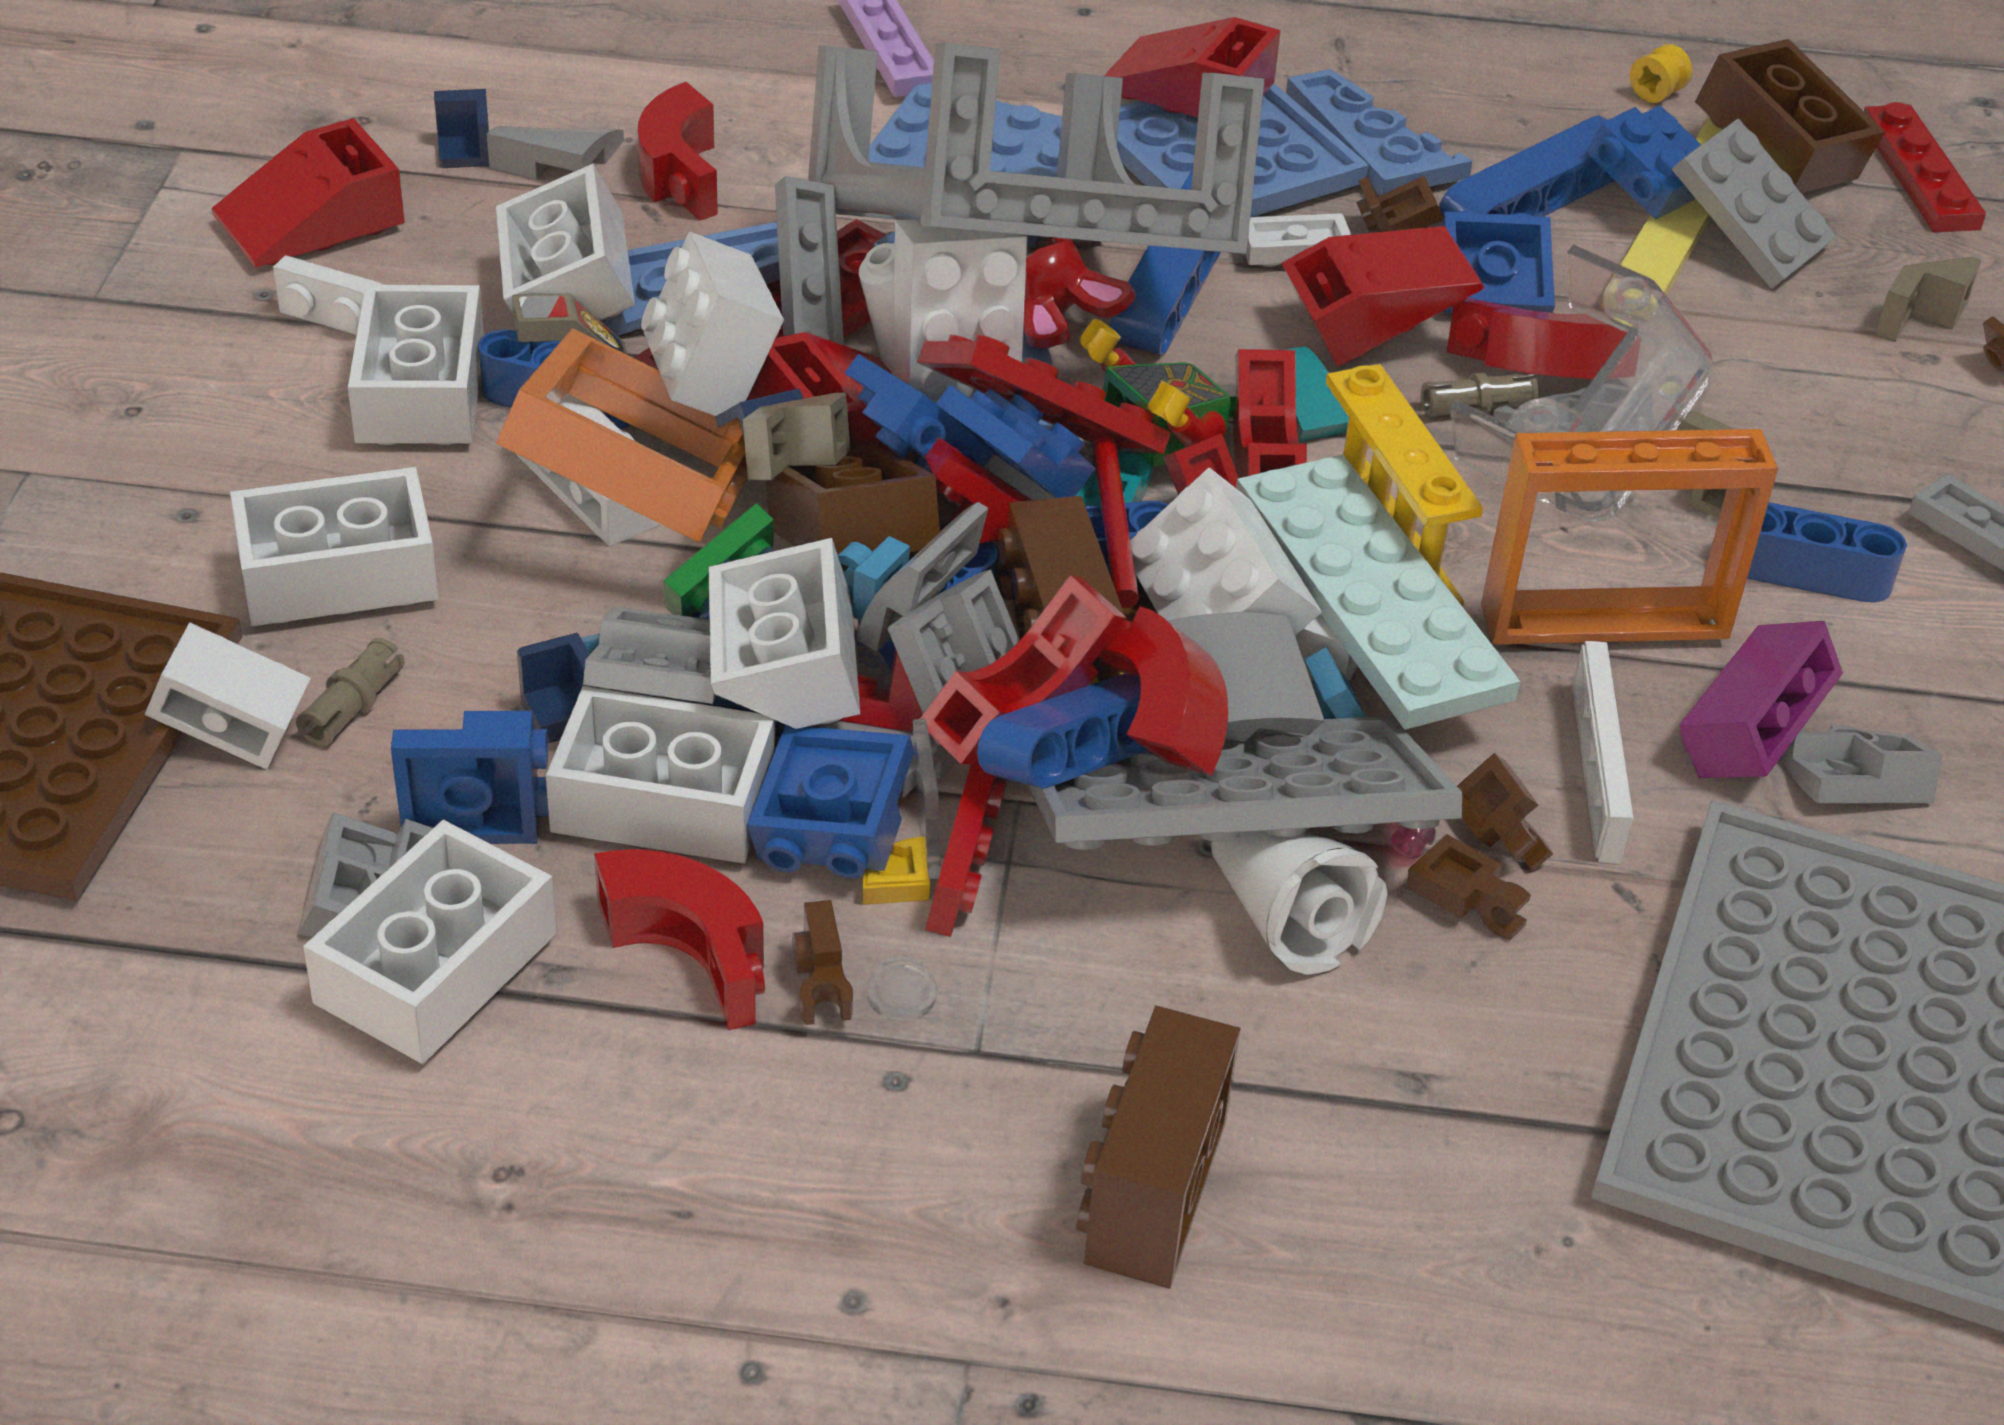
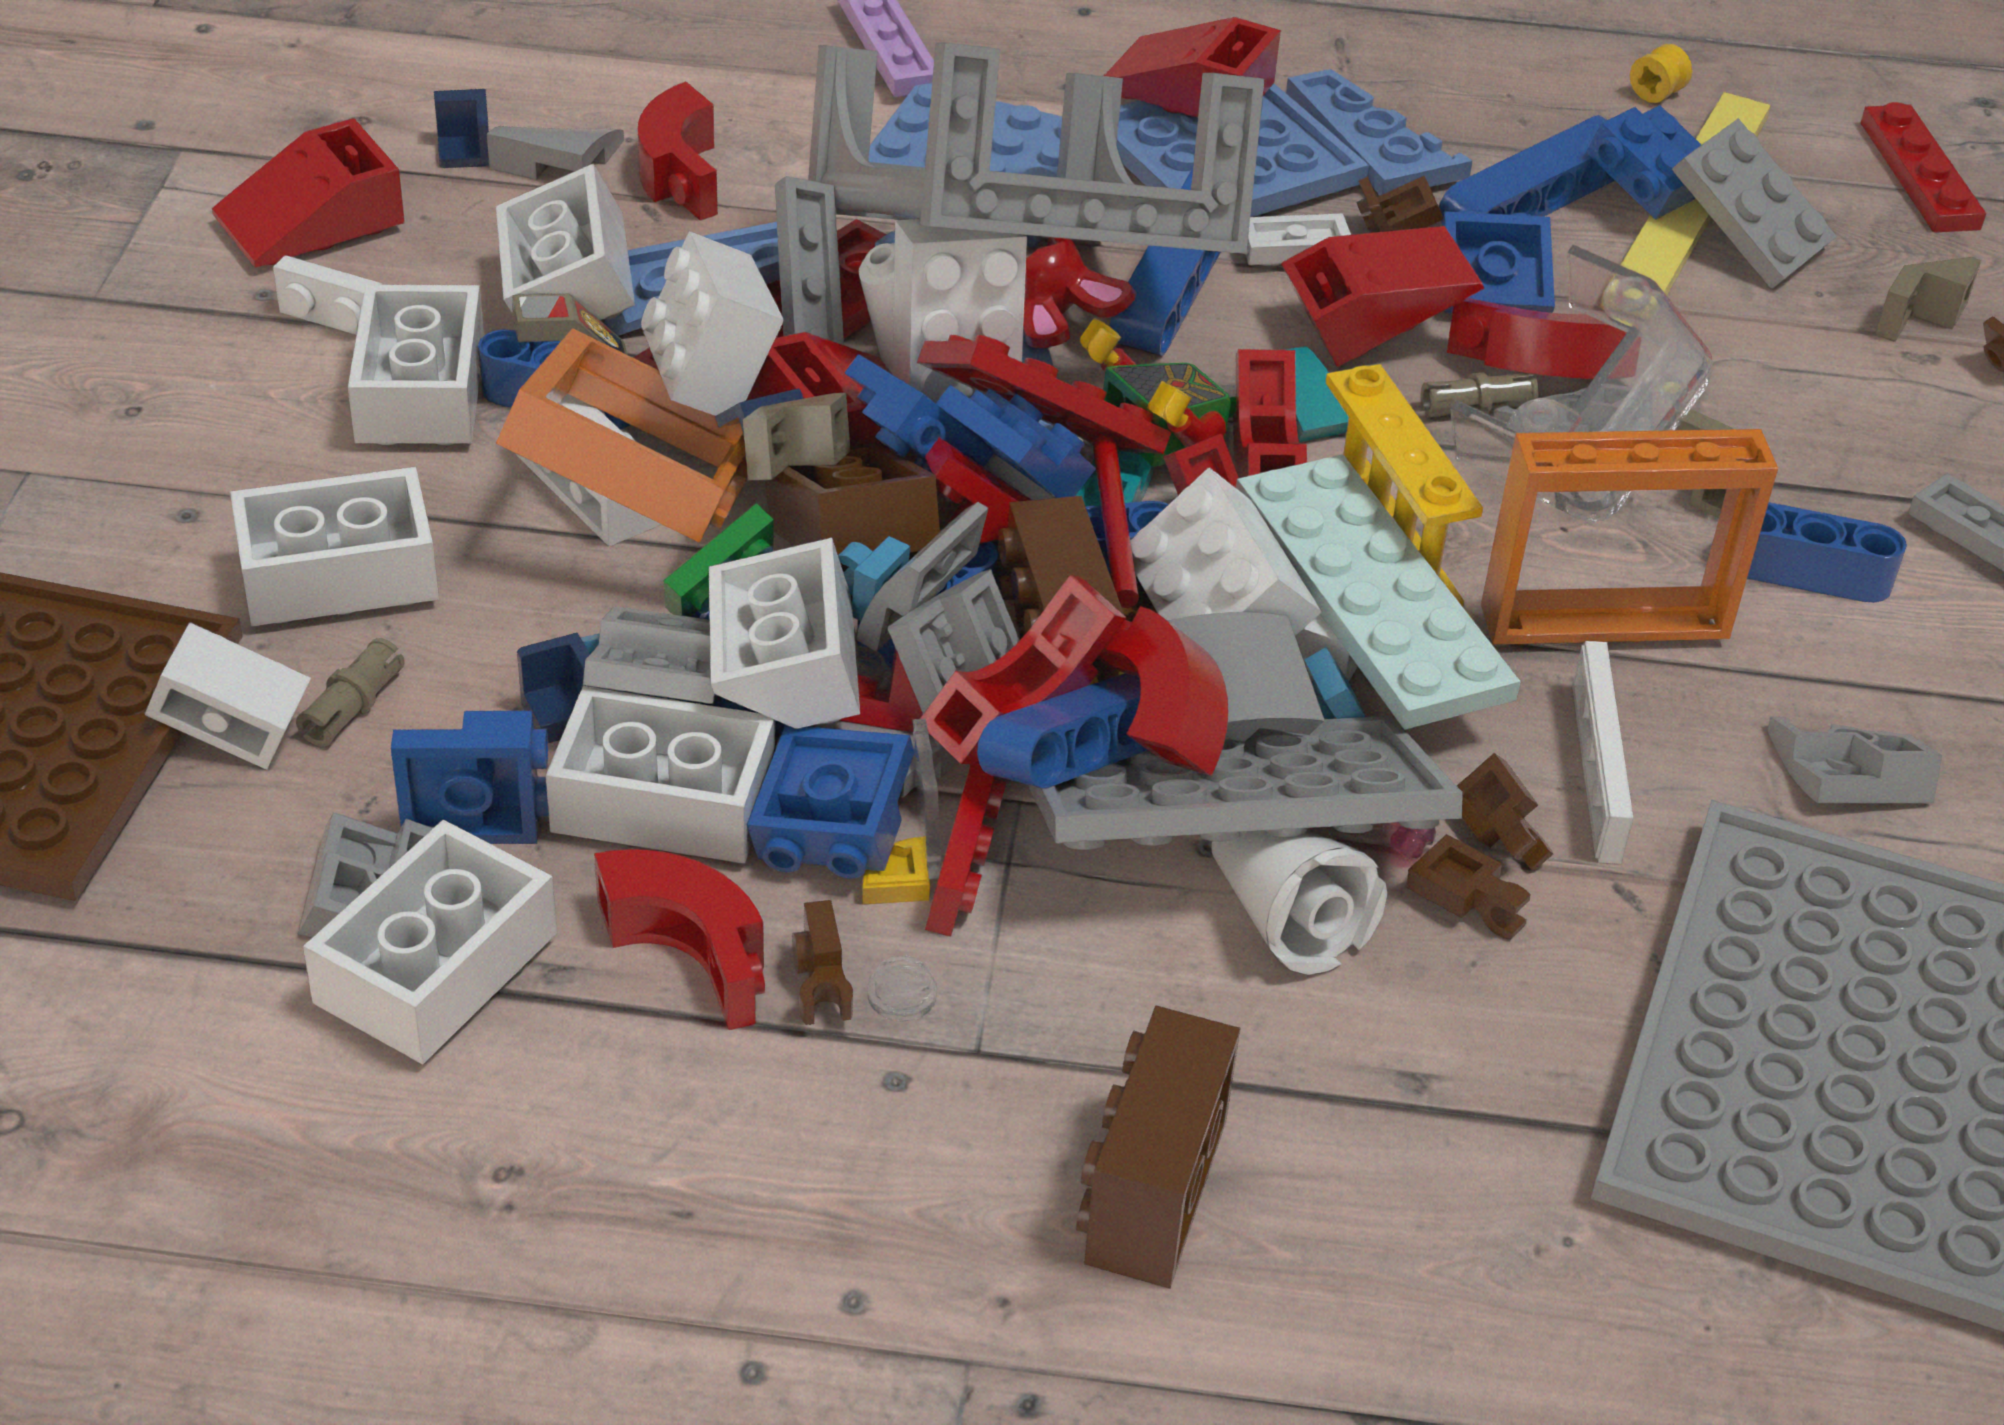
(1761, 700): magenta brick -> none
(1793, 112): reddish brown brick -> none

